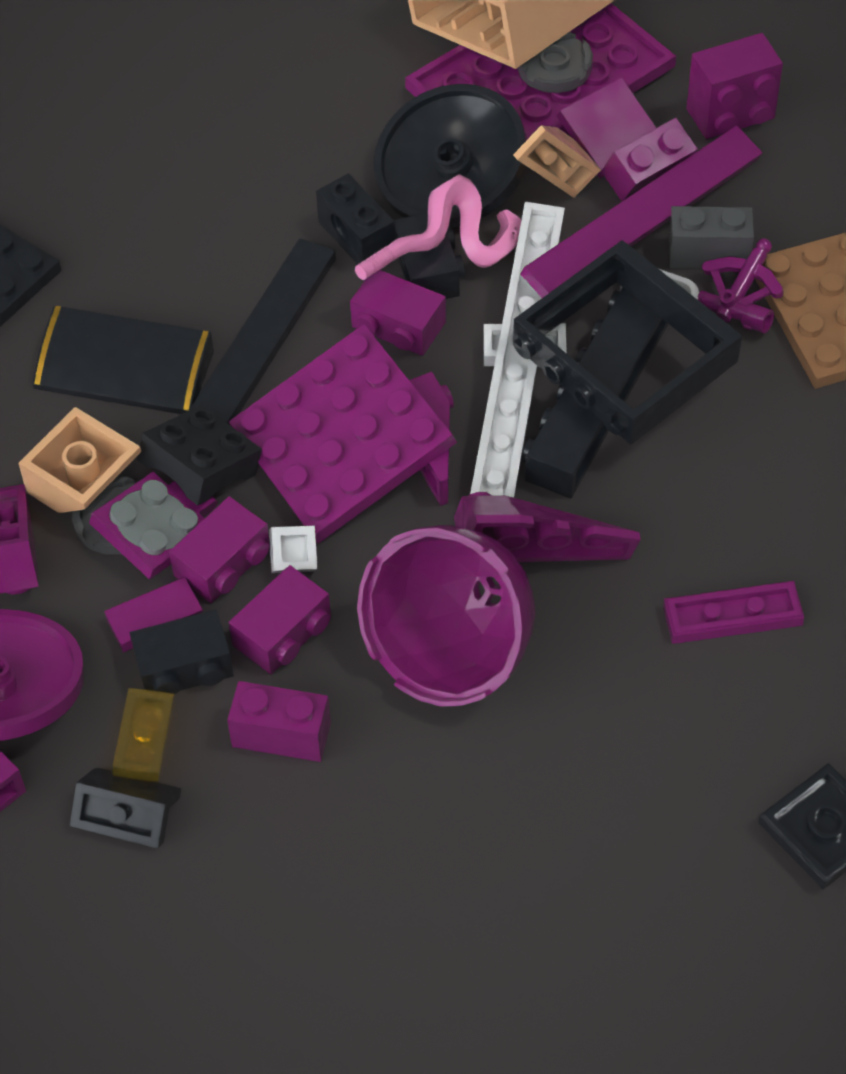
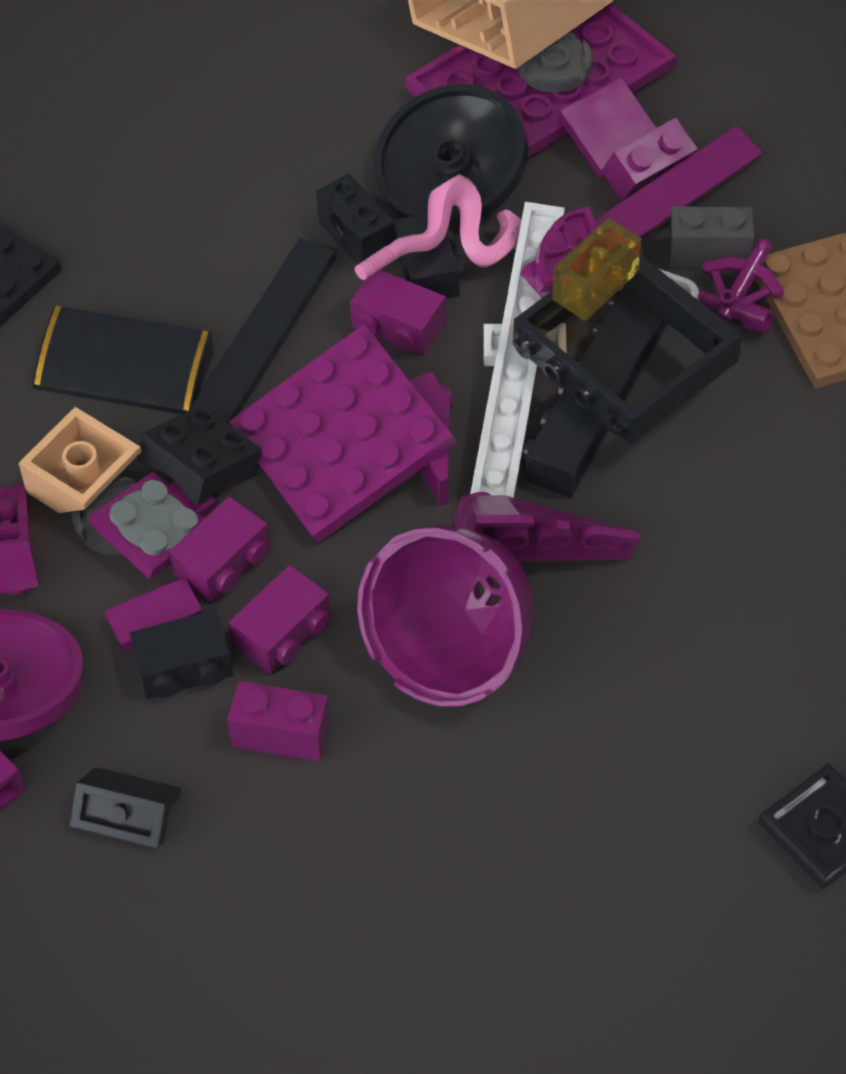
(143, 734): clear yellow plate -> none
(293, 547): white plate -> none
(558, 159): light nougat slope -> none
(559, 241): none -> magenta tile
(596, 269): none -> clear yellow brick
(733, 612): magenta tile -> none
(734, 85): magenta brick -> none

